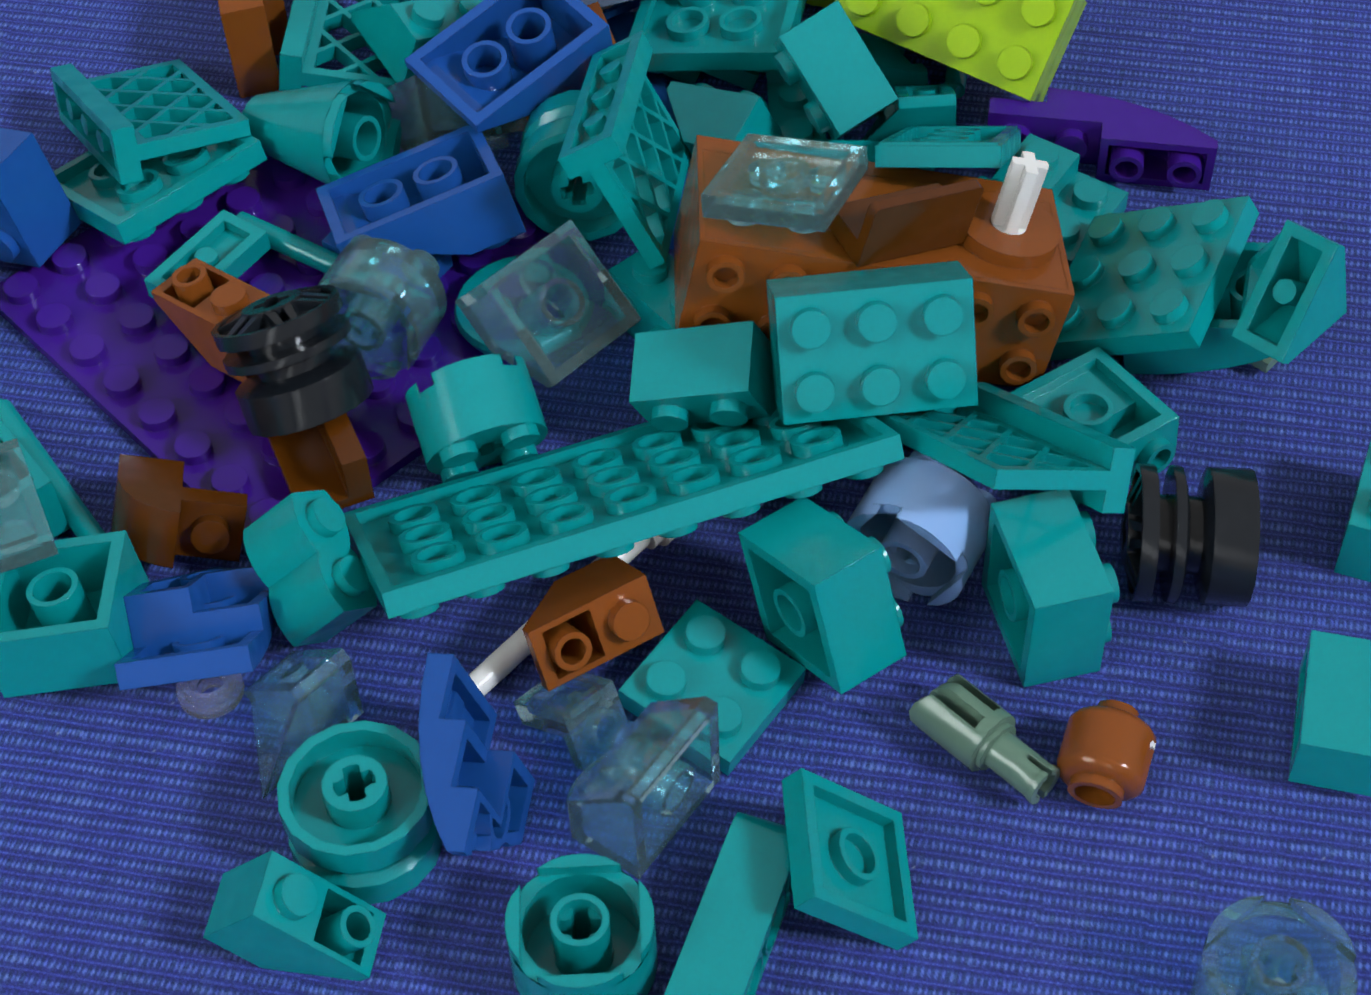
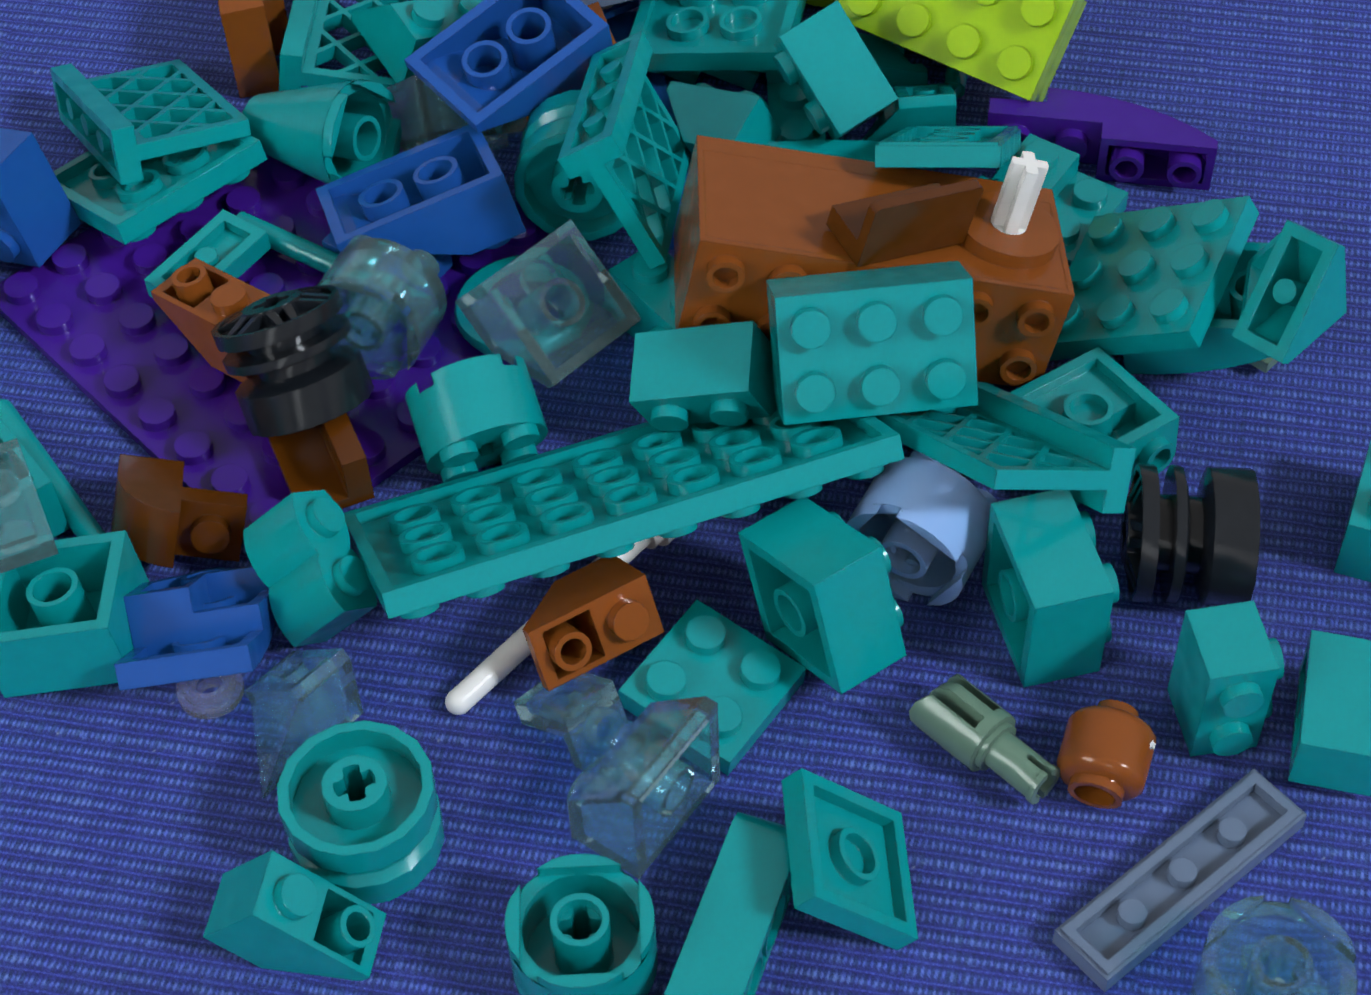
(472, 791): blue slope -> none
(785, 183): clear light blue plate -> none
(1178, 879): none -> sand blue tile
(1224, 678): none -> teal brick

